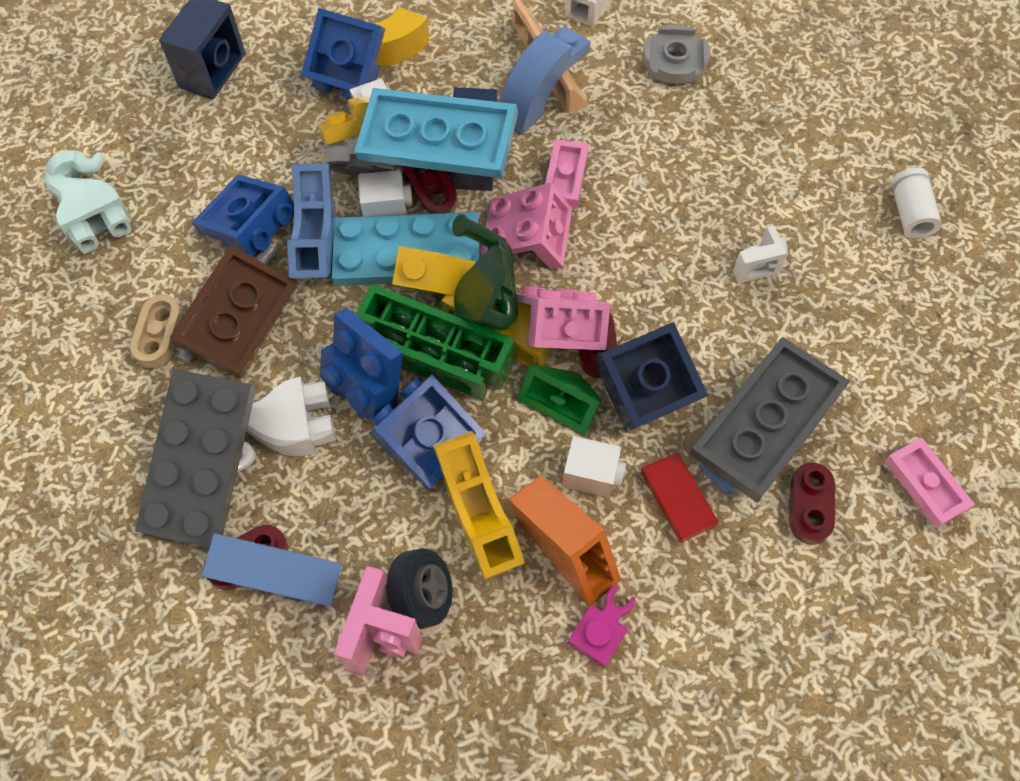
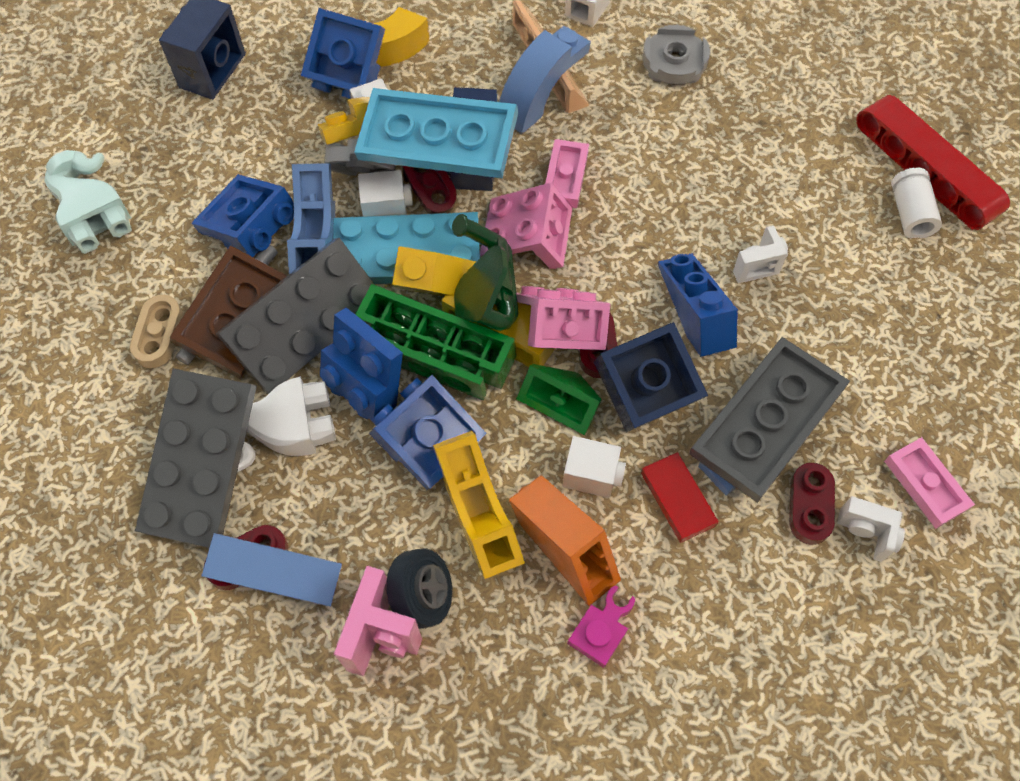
(296, 316): none -> dark grey plate
(701, 305): none -> blue slope
(872, 520): none -> white bracket
(953, 177): none -> red beam

